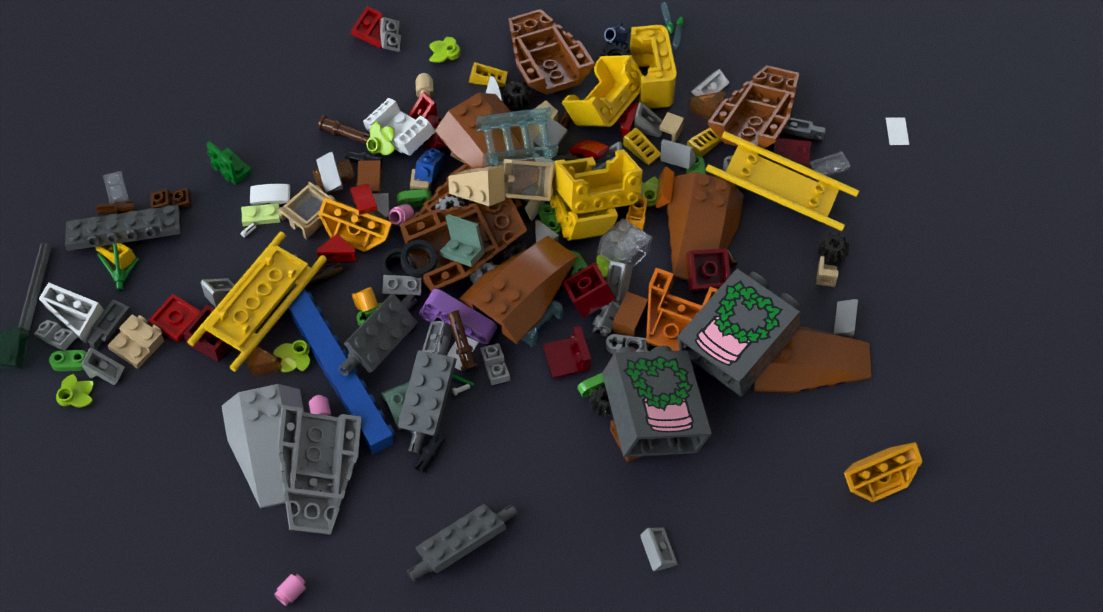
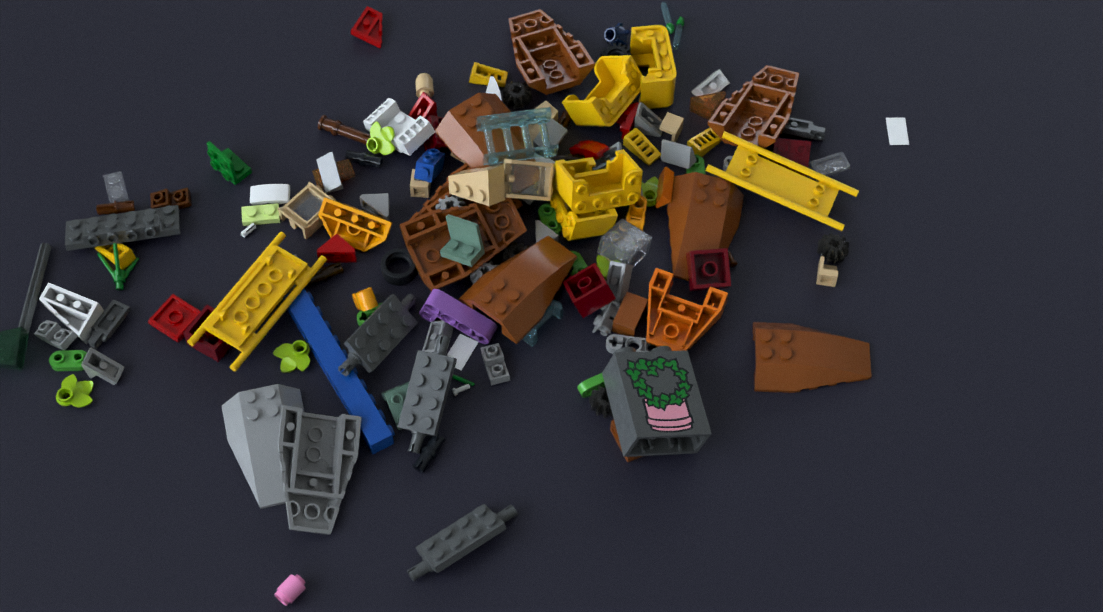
(136, 340): tan plate -> none
(216, 289): light grey slope -> none
(262, 362): clear orange slope -> none
(320, 405): bright pink brick -> none
(363, 199): red slope -> none
(370, 173): dark orange panel -> none
(389, 34): light grey slope -> none
(400, 214): bright pink brick -> none
(401, 285): light grey hinge -> none
(414, 198): bright green beam -> none
(418, 244): black tyre -> none
(444, 50): lime plate -> none
(467, 349): reddish brown pin -> none
(533, 207): white sticker -> none
(568, 355): dark red bracket -> none
(658, 548): light grey slope -> none
(740, 330): dark grey brick -> none
(845, 318): light grey slope -> none
(884, 472): light orange wedge -> none

